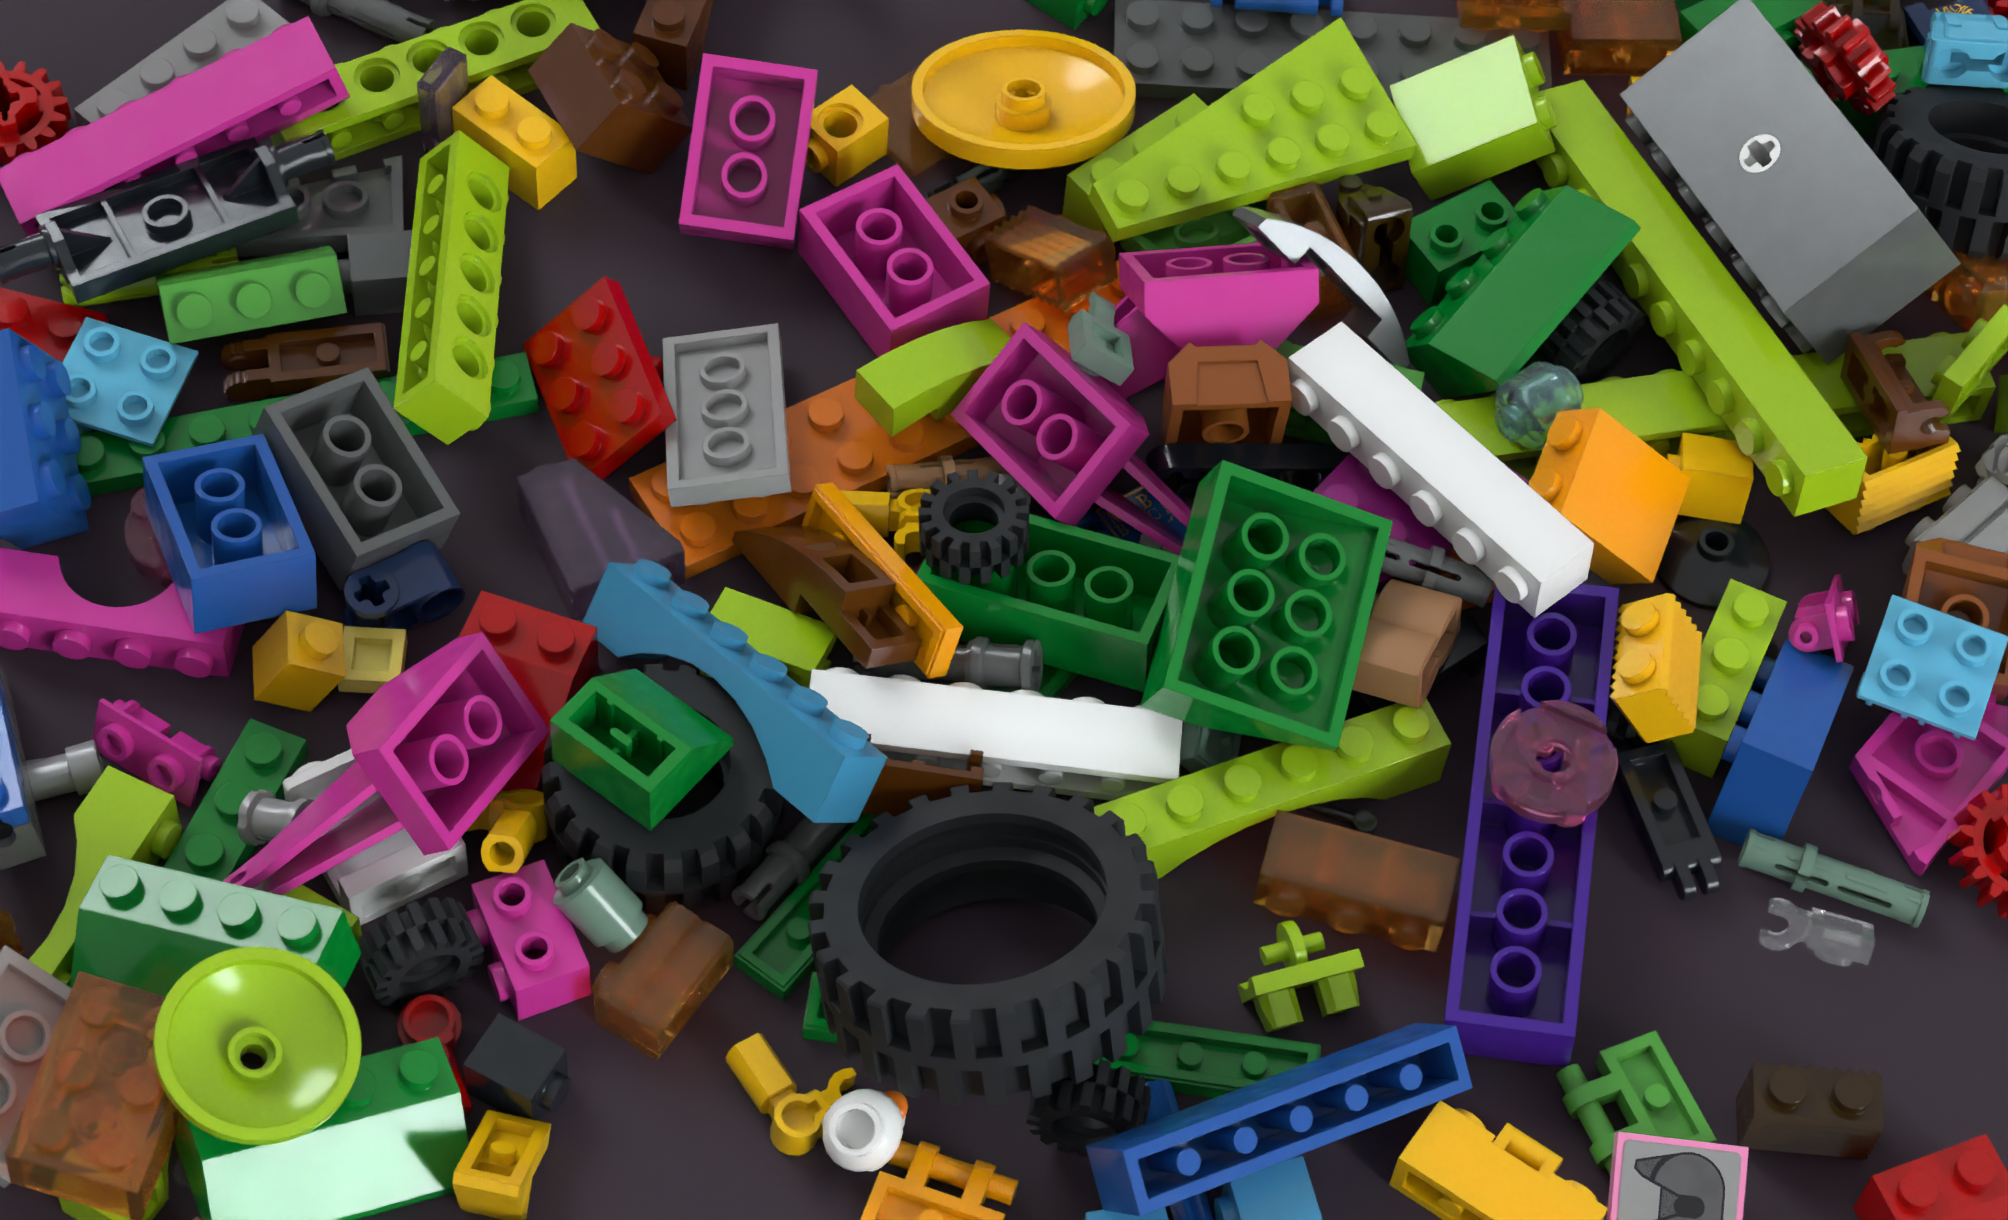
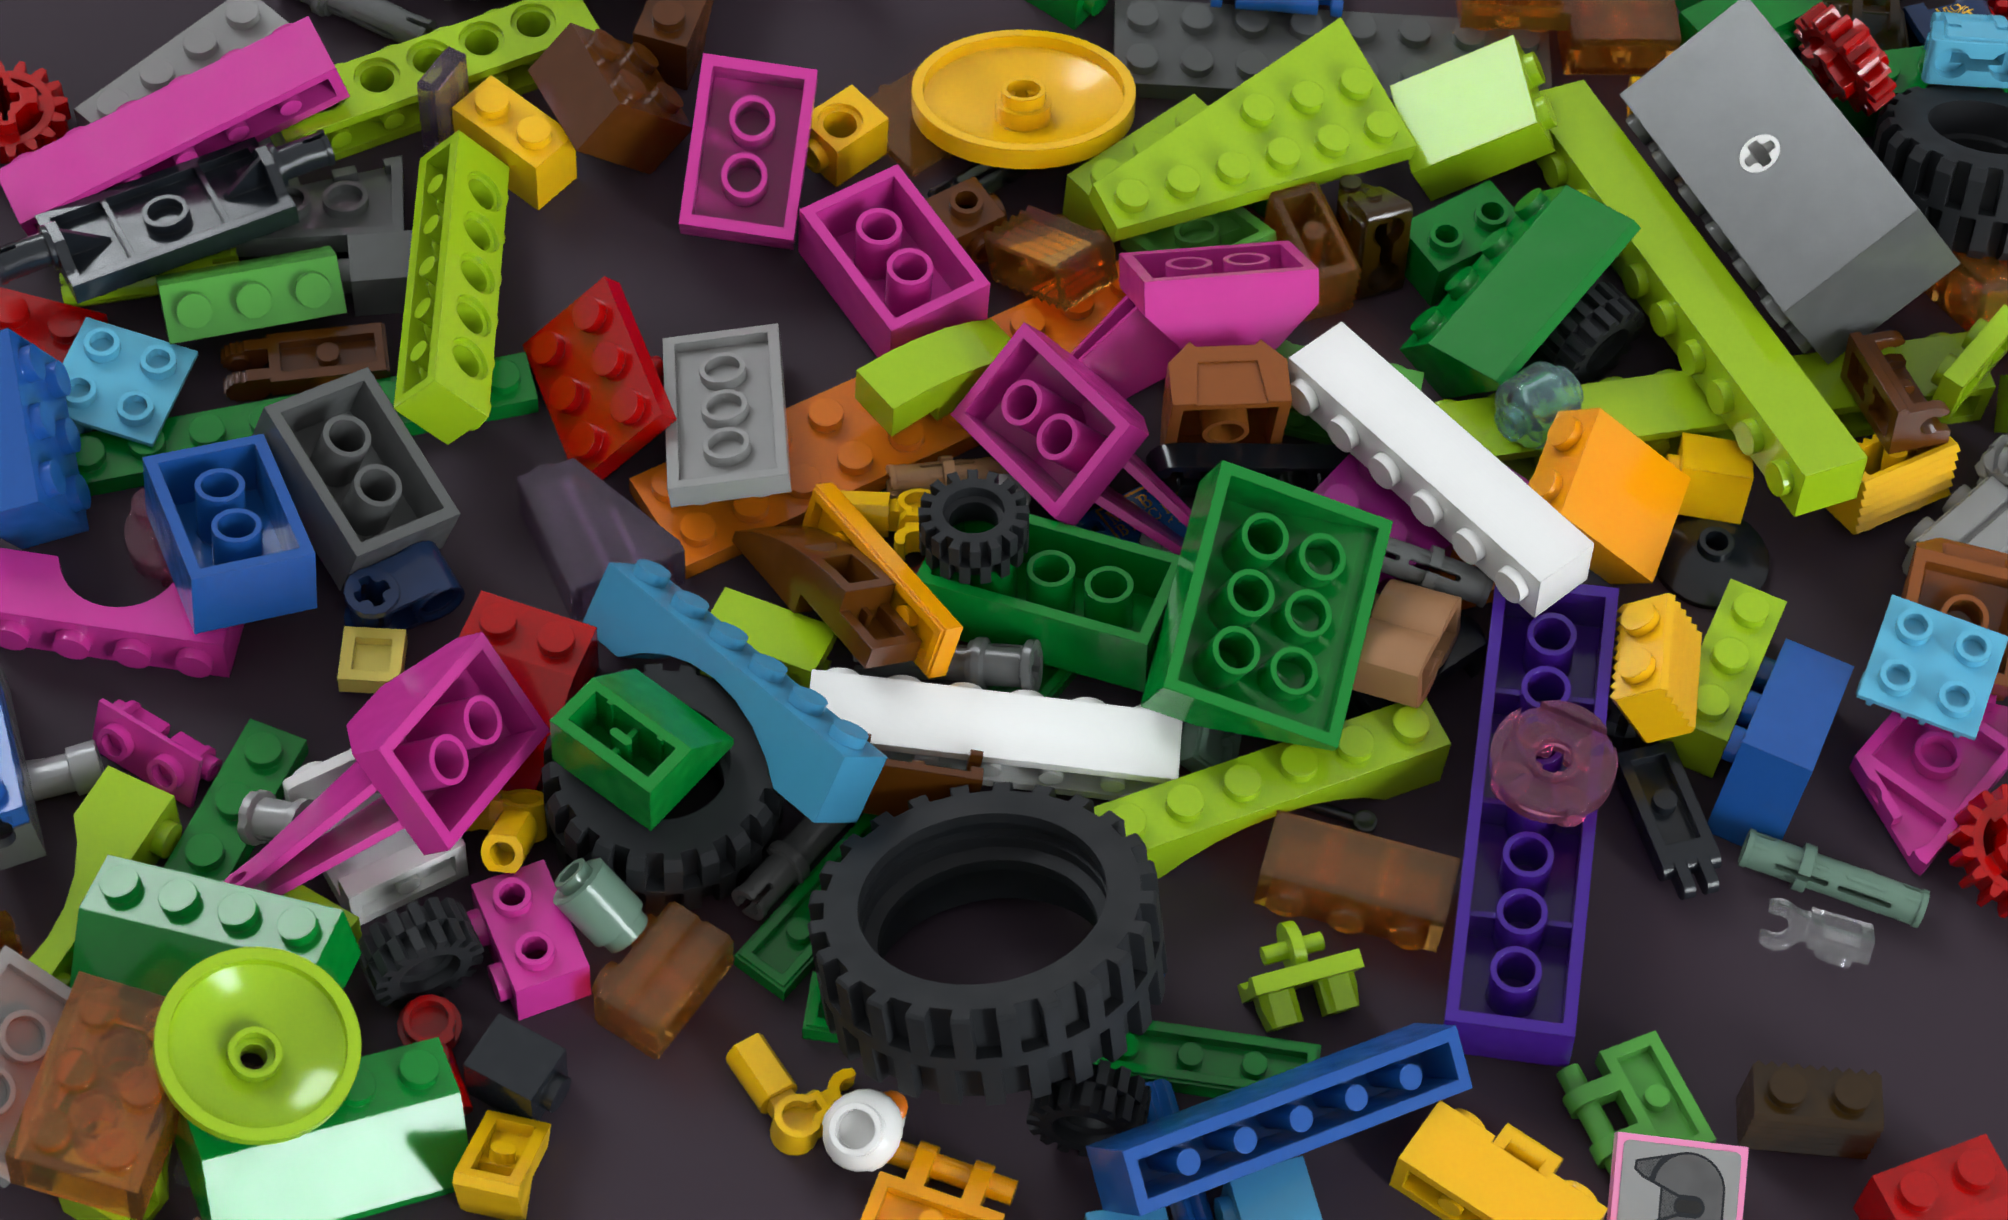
(298, 661): yellow brick -> none
(1098, 344): sand green plate -> none
(1372, 313): dark grey slope -> none
(1826, 620): dark pink hinge -> none

